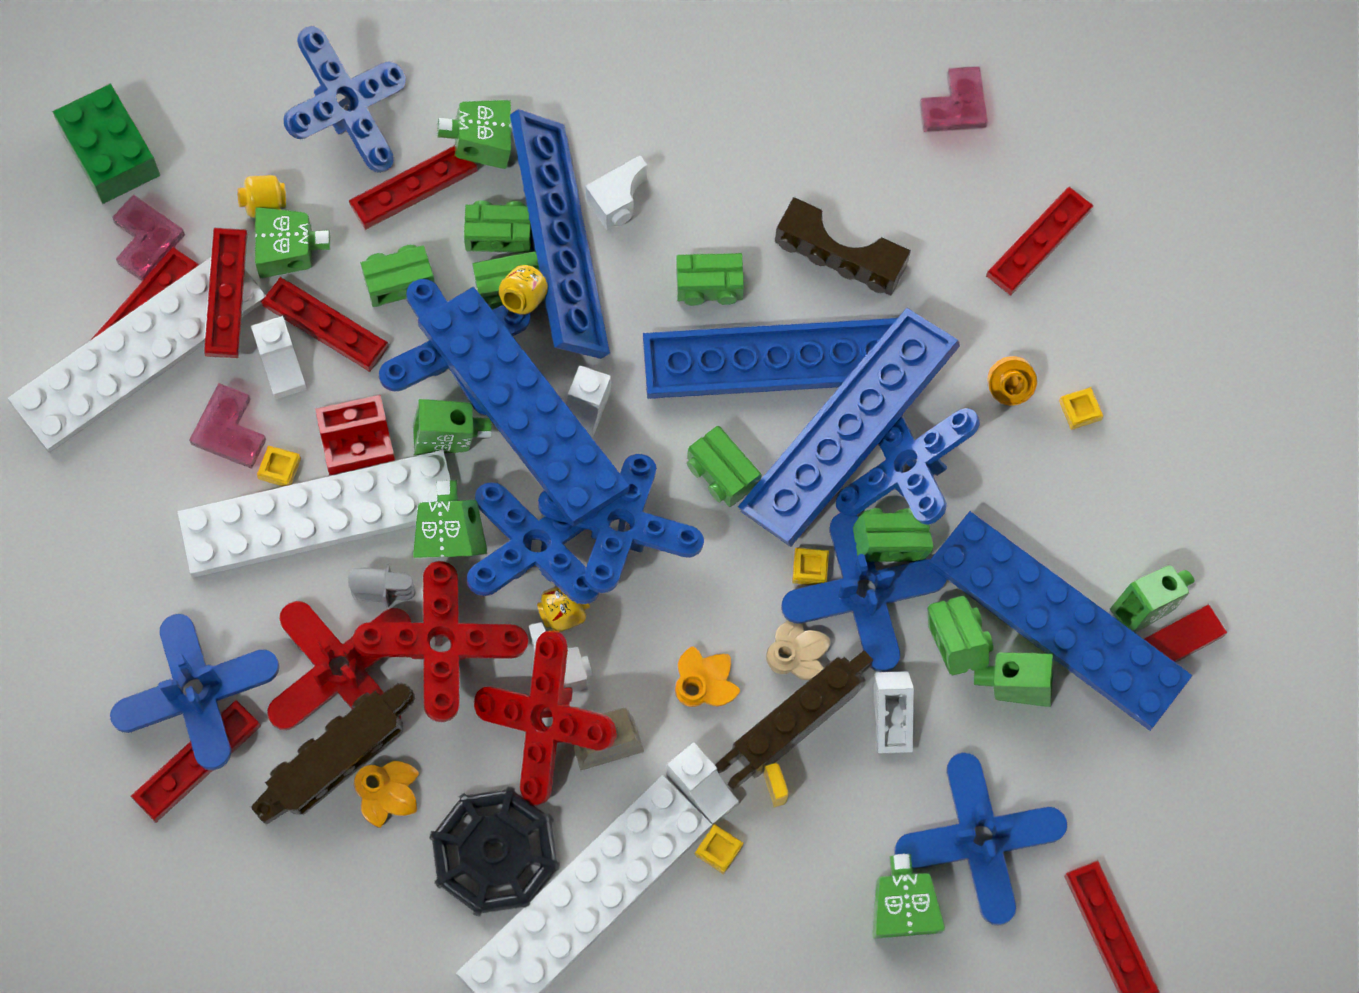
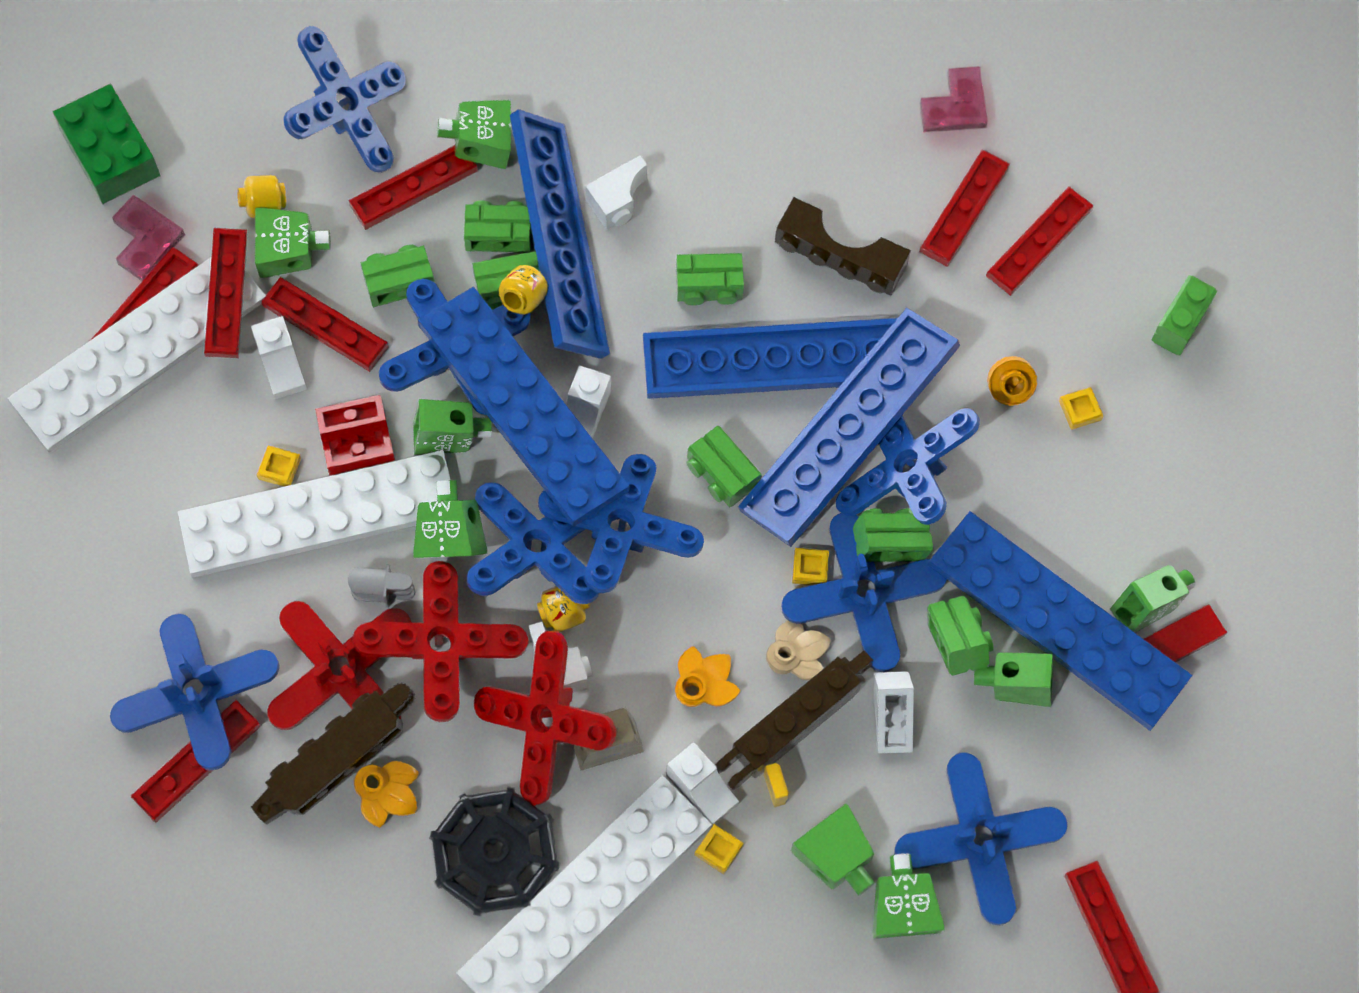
(220, 432): clear pink plate -> none
(837, 851): none -> bright green torso
(964, 208): none -> red tile
(1184, 315): none -> bright green brick

